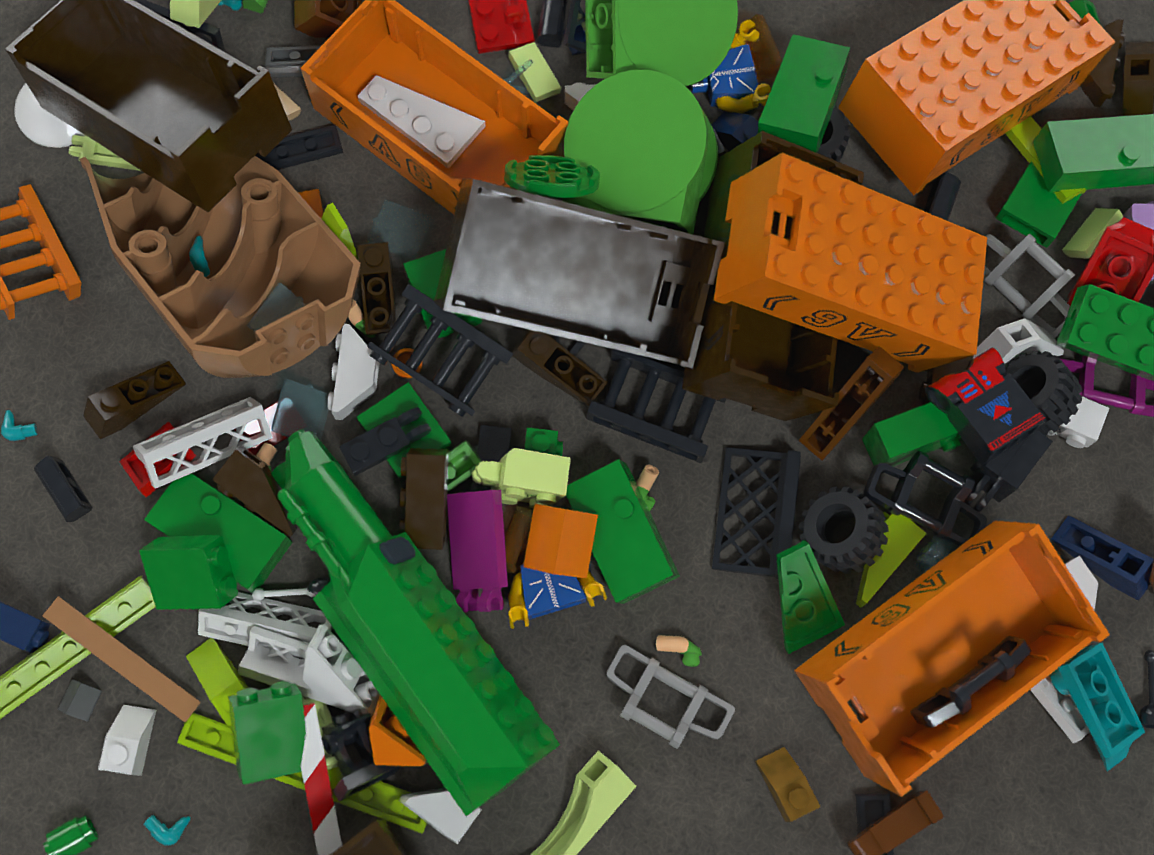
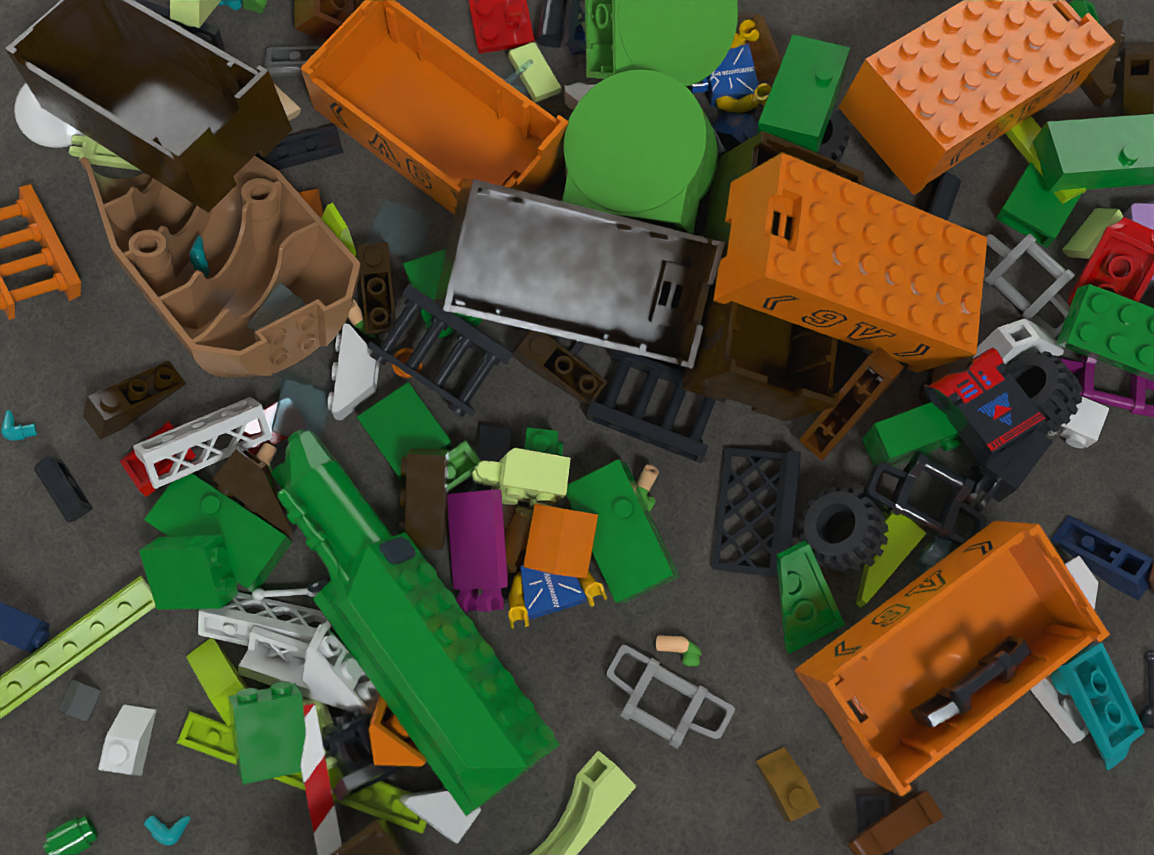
(121, 659): medium nougat sticker -> none
(383, 442): black hinge -> none
(424, 121): white wing -> none
(552, 176): green tile -> none

